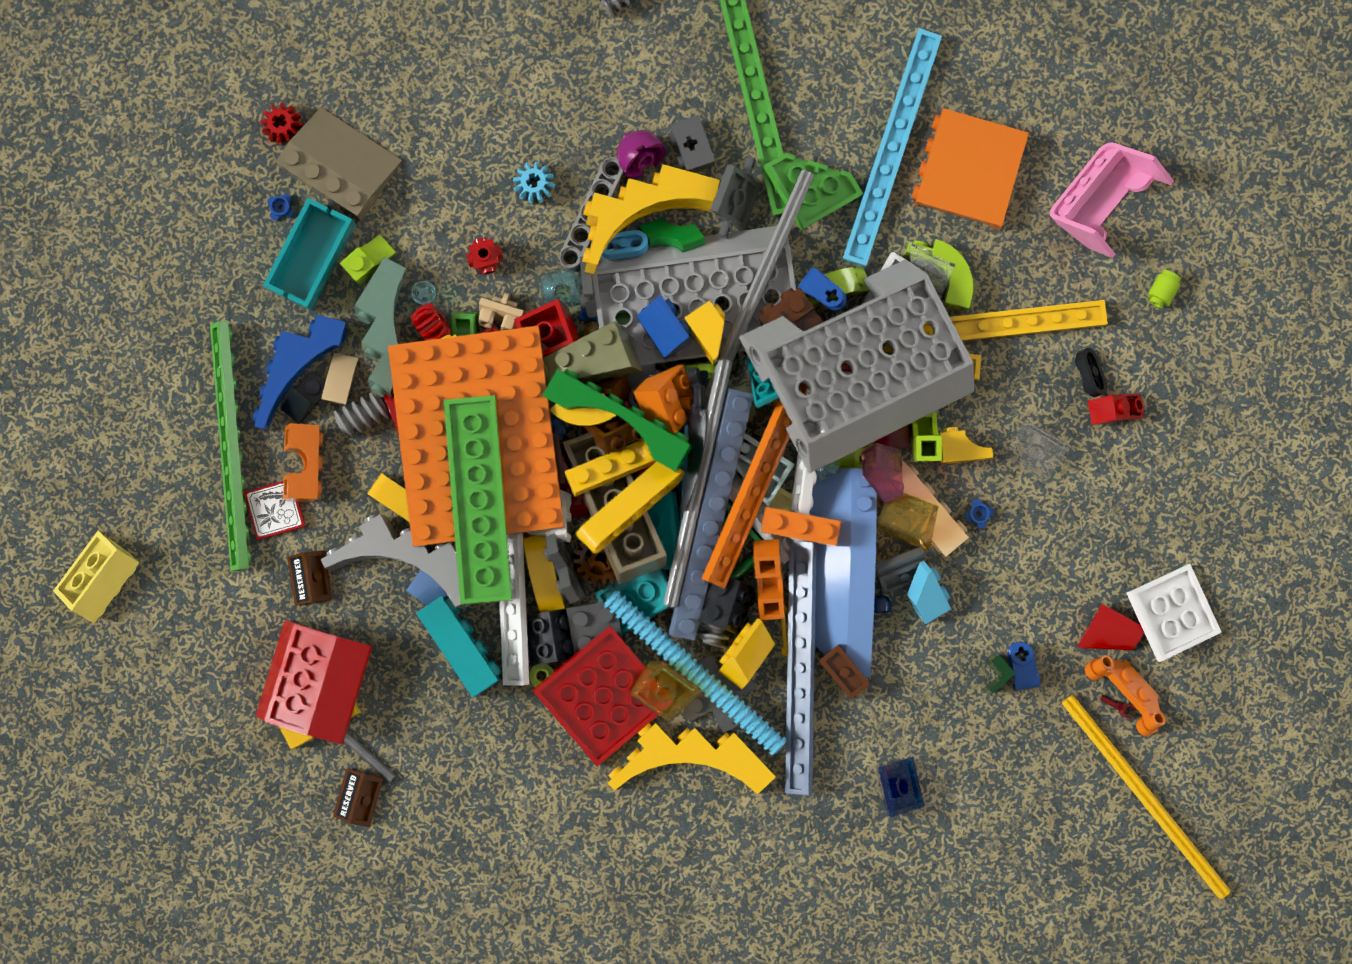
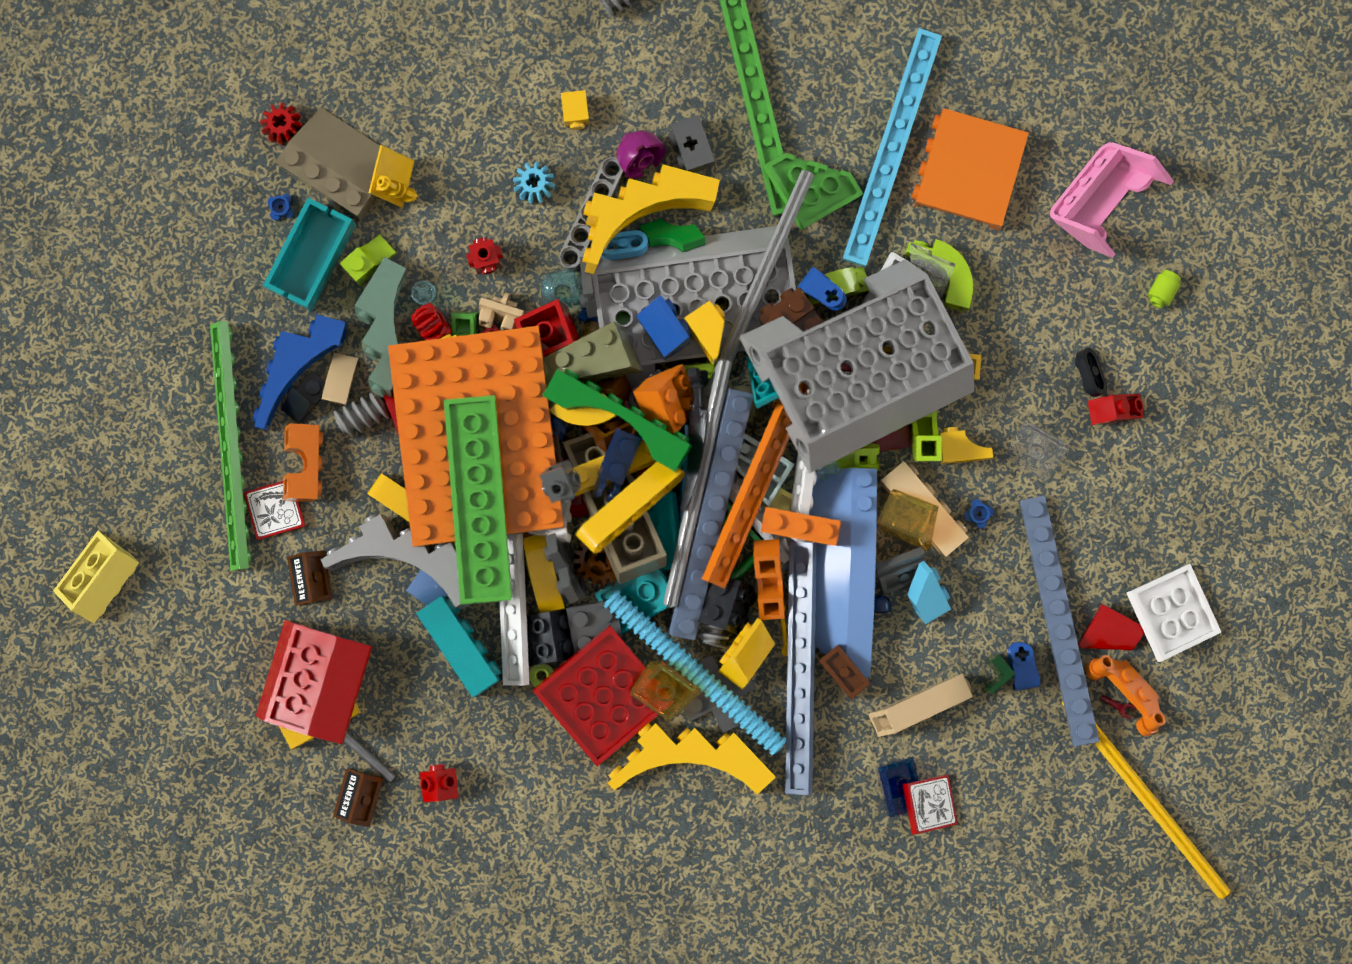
(392, 177): none -> yellow hinge
(438, 784): none -> red brick
(560, 482): none -> dark grey brick
(575, 109): none -> yellow brick
(616, 463): none -> dark blue hinge
(736, 197): dark grey plate -> none
(883, 471): clear pink slope -> none
(921, 705): none -> tan slope
(930, 804): none -> tile
(1028, 320): yellow plate -> none
(1059, 621): none -> sand blue plate

